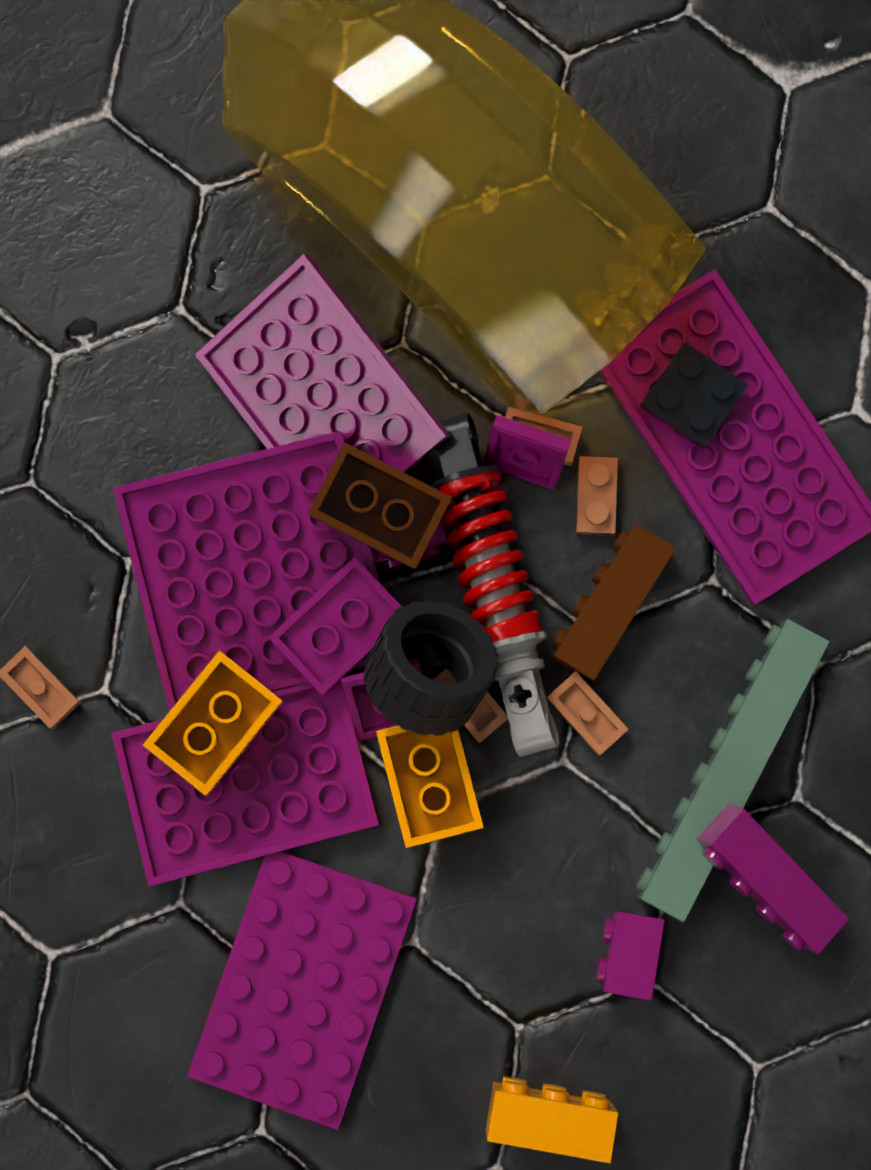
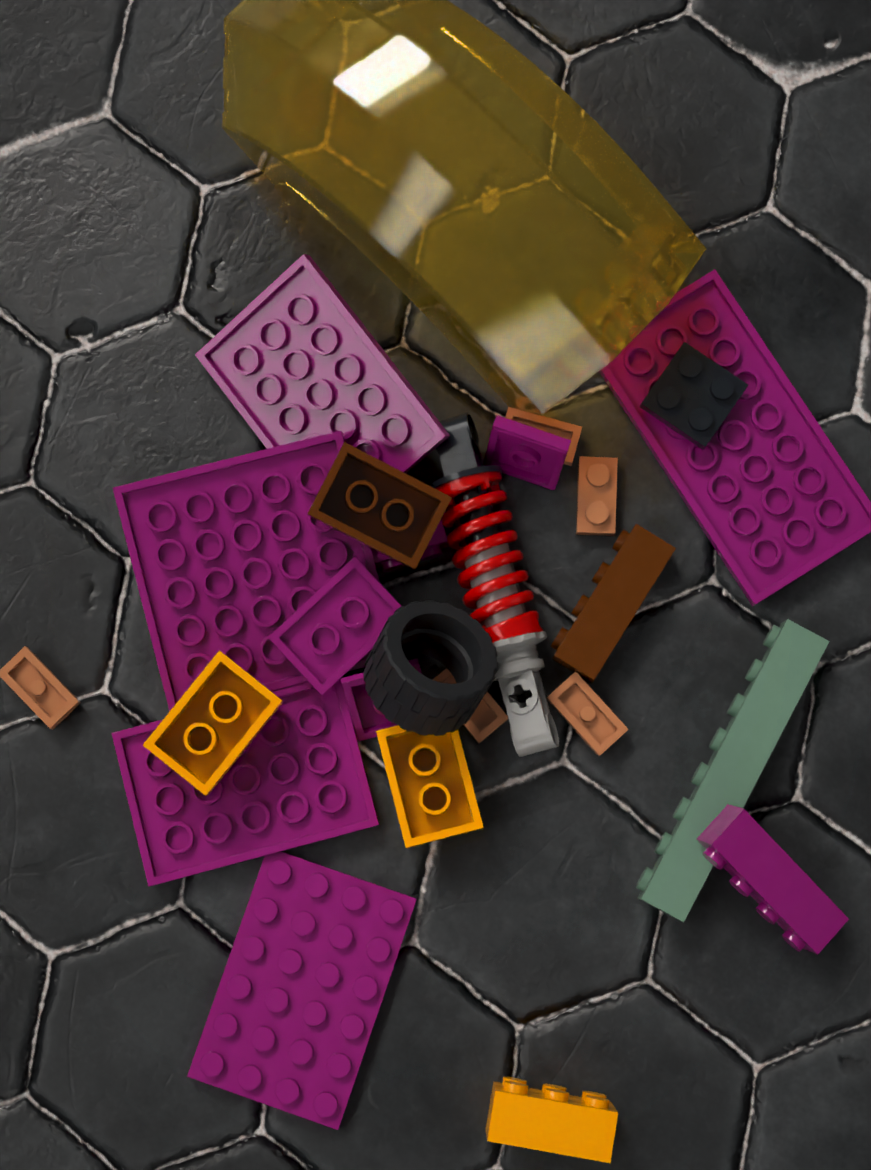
(630, 955): magenta brick -> none

